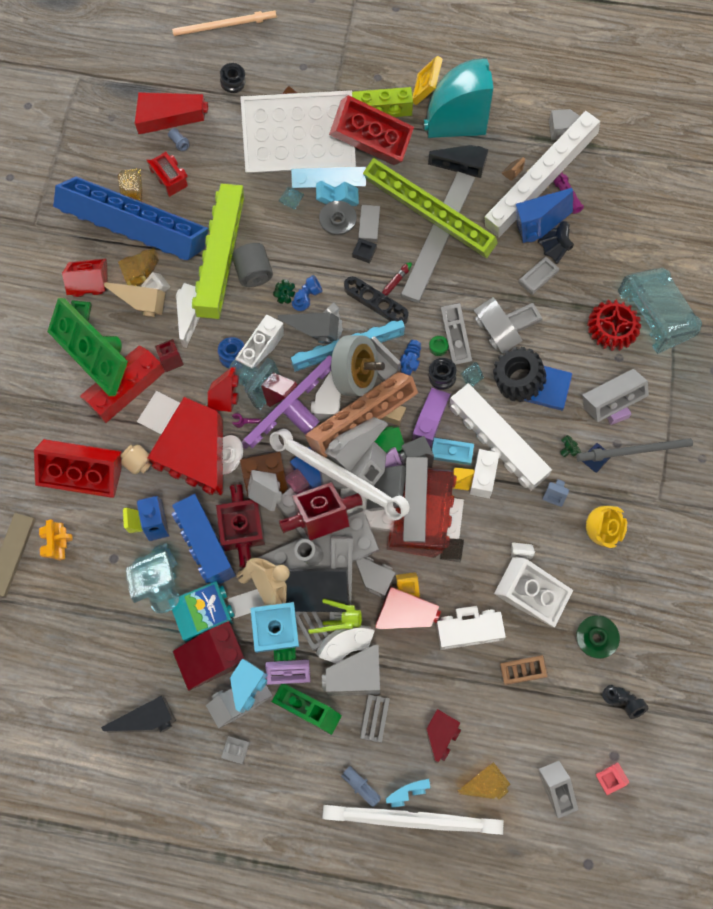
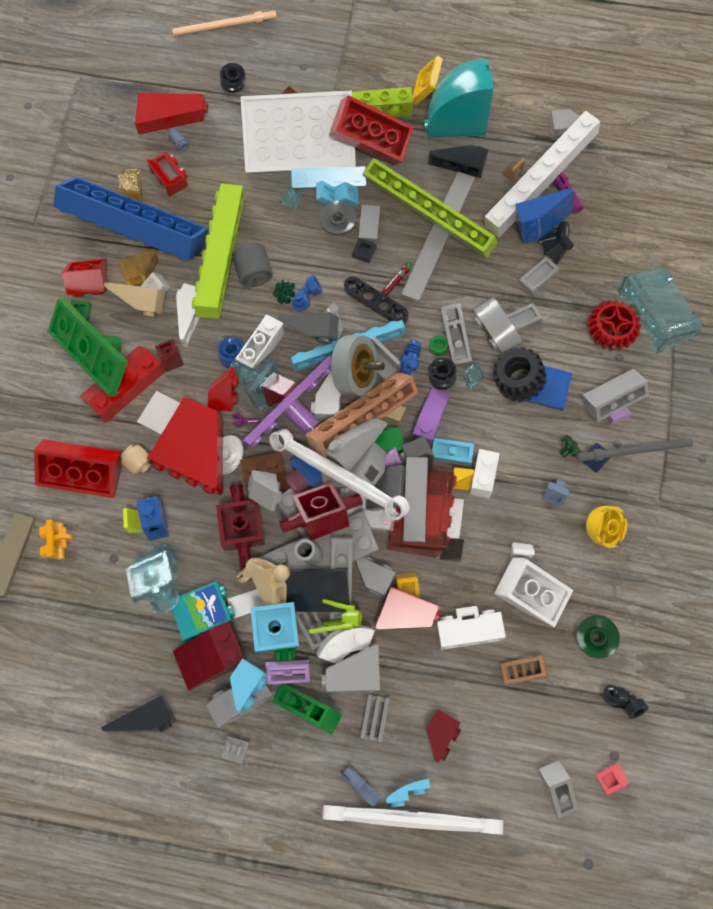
(204, 542): blue brick -> none
(486, 784): clear yellow slope -> none
(499, 437): white brick -> none

